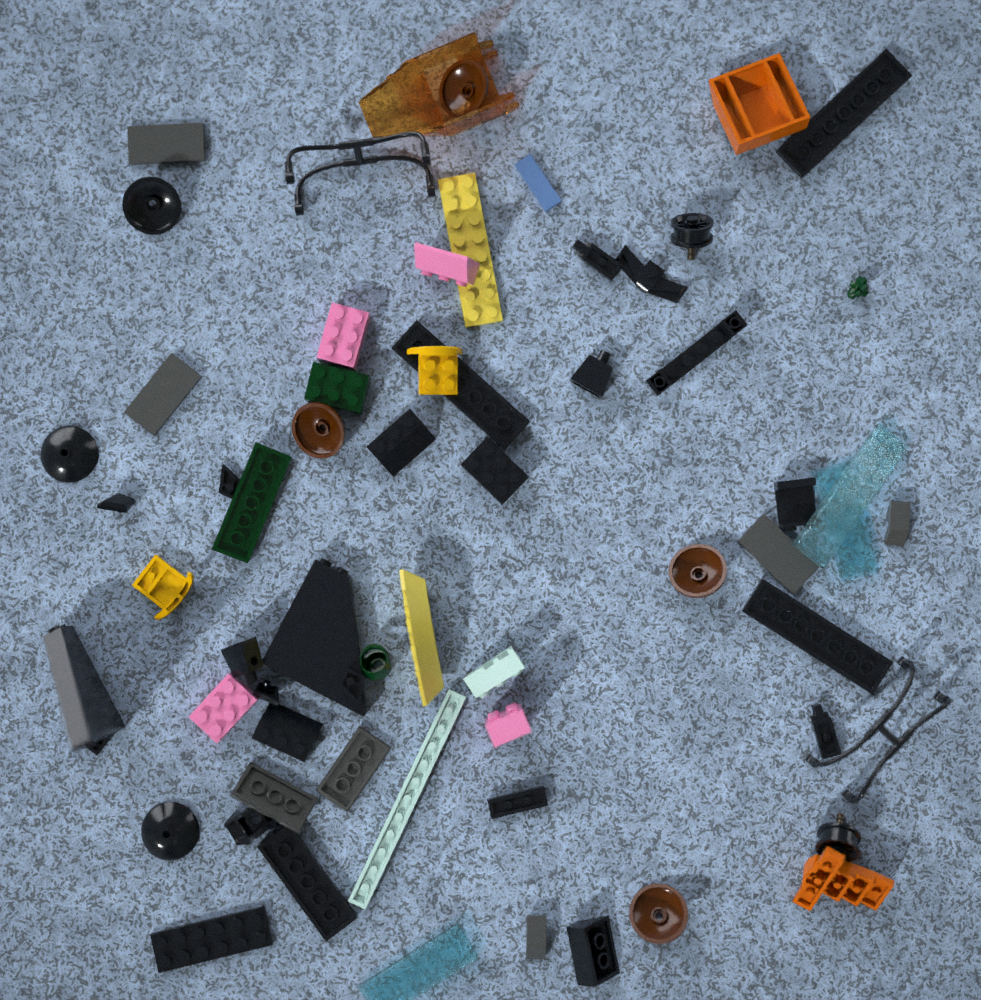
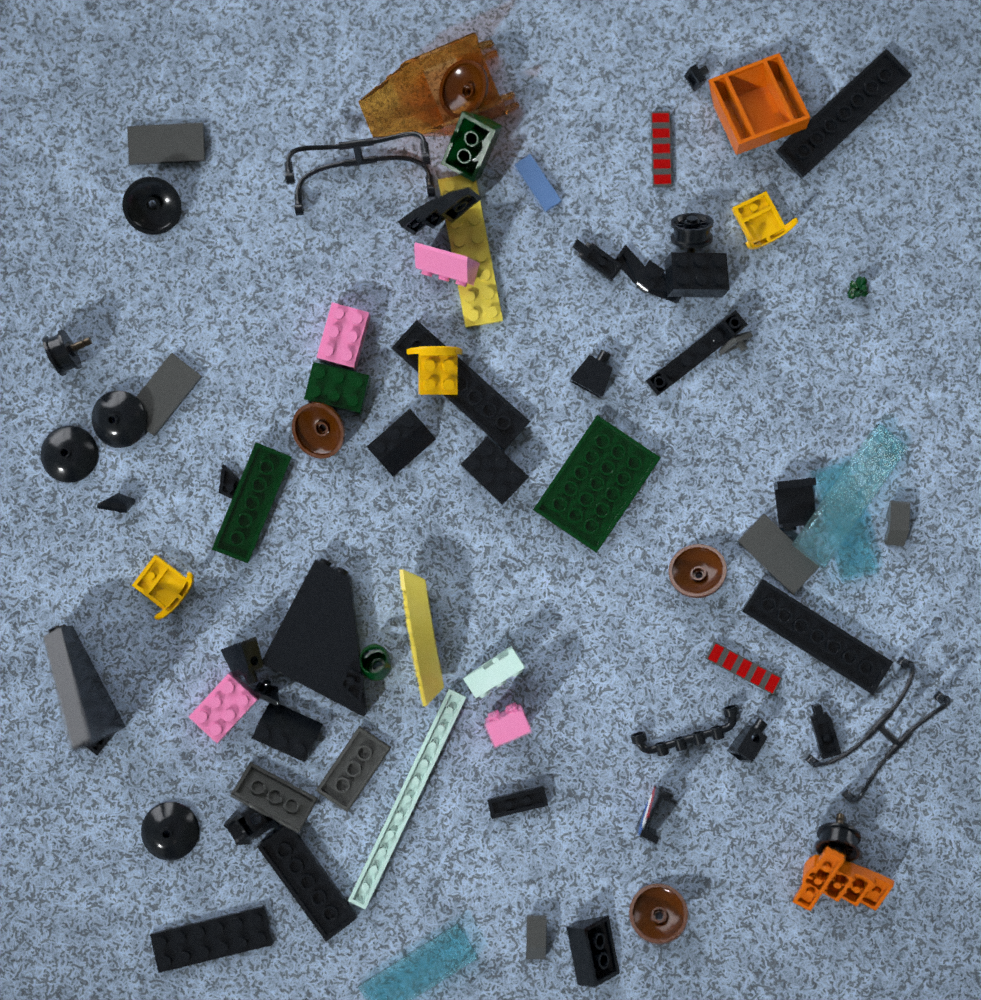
(63, 352): none -> black wheel
(129, 419): none -> black dish
(448, 206): none -> black slope
(471, 145): none -> dark green slope
(596, 483): none -> dark green plate
(643, 824): none -> black panel
(661, 149): none -> tile
(696, 76): none -> black tile
(696, 274): none -> black brick
(697, 737): none -> black bar
(736, 341): none -> dark grey piece
(743, 668): none -> tile
(743, 747): none -> black torso
(761, 221): none -> yellow piece

